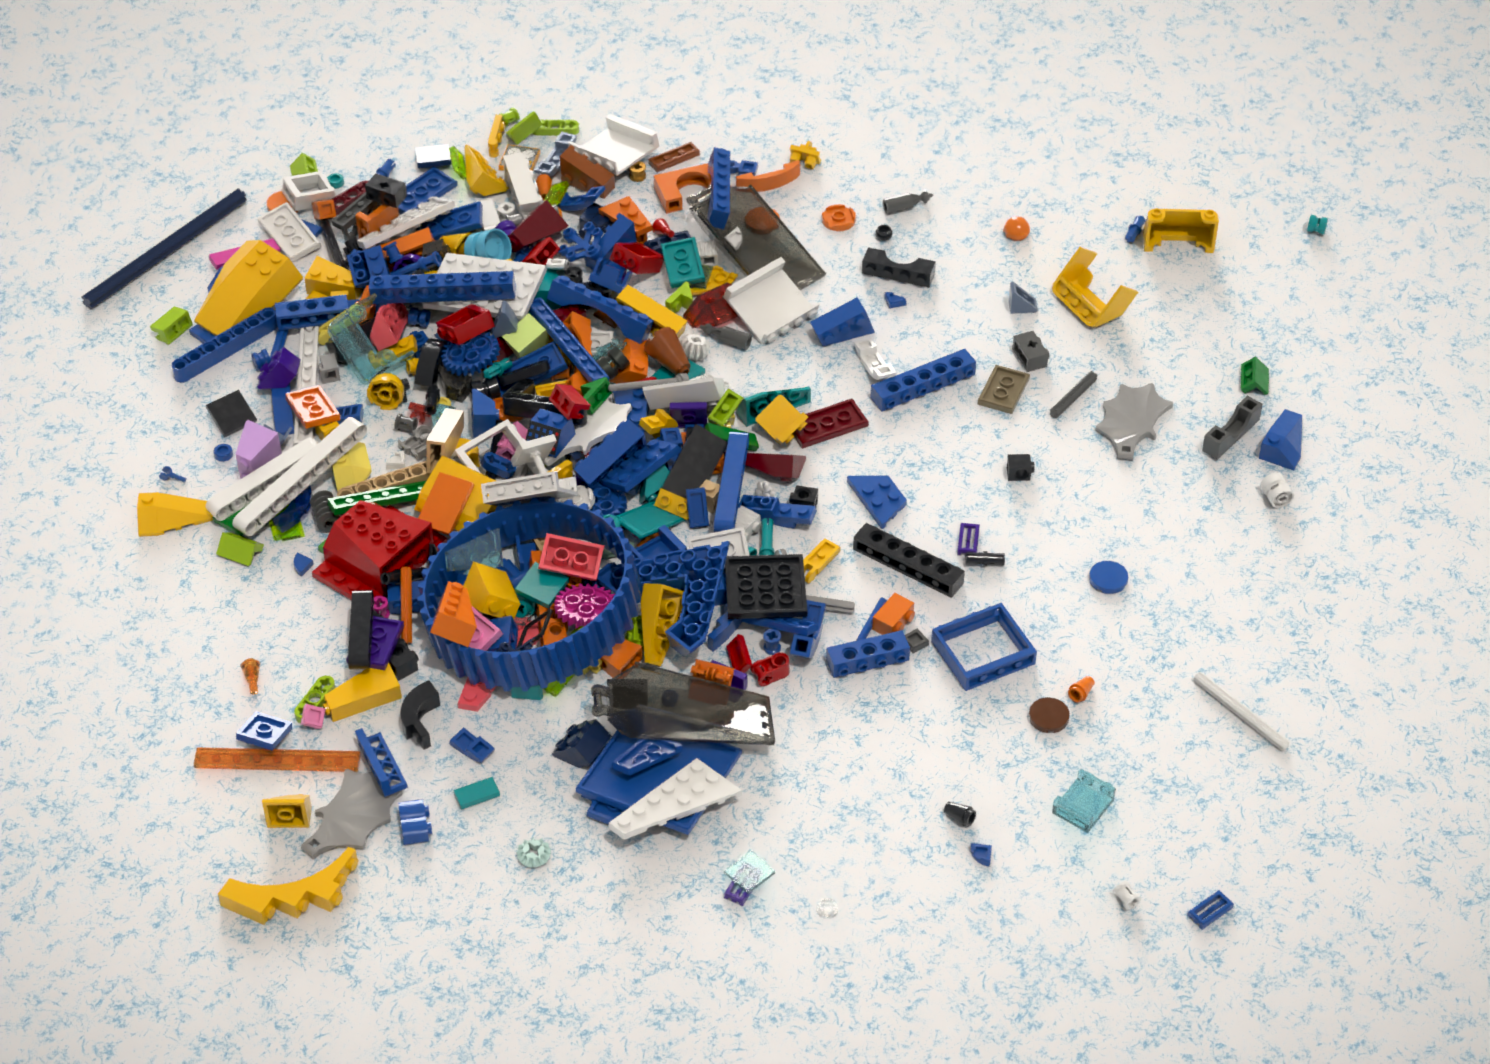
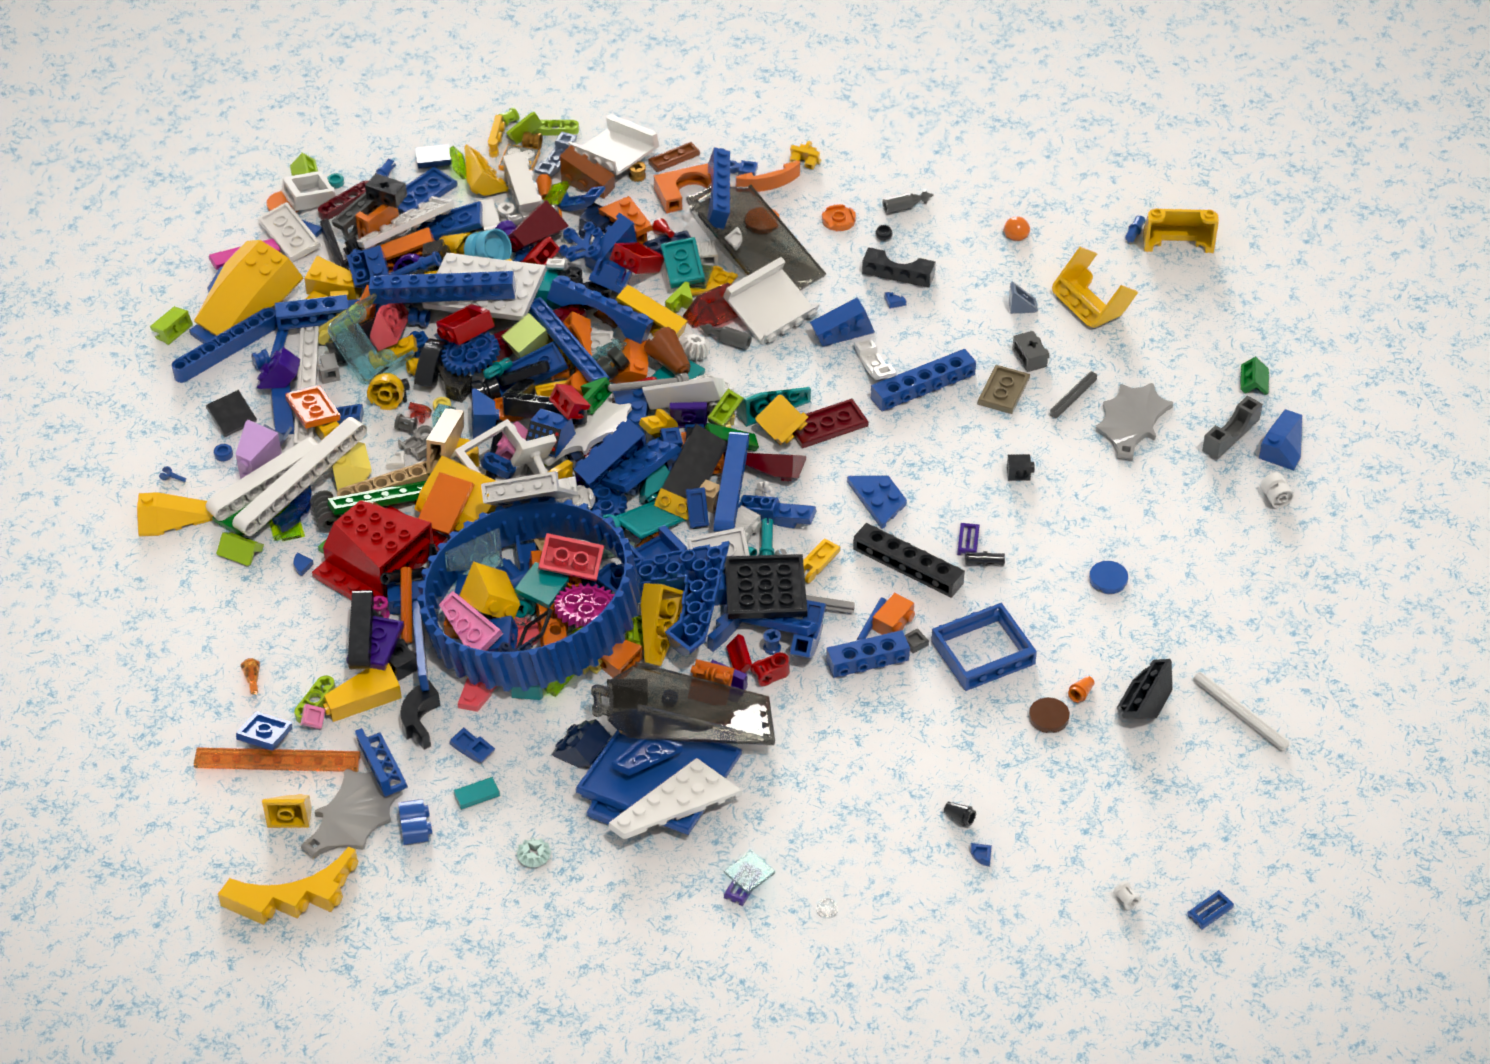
(163, 248): dark blue axle -> none
(324, 209): orange panel -> none
(392, 252): blue bush -> none
(420, 647): none -> tile
(432, 400): black pin -> none
(455, 615): orange wedge -> none
(505, 321): sand blue slope -> none
(532, 140): none -> pearl gold wheel
(804, 496): black brick -> none
(1084, 801): clear light blue panel -> none
(1148, 691): none -> black wedge
(1313, 224): teal wheel -> none

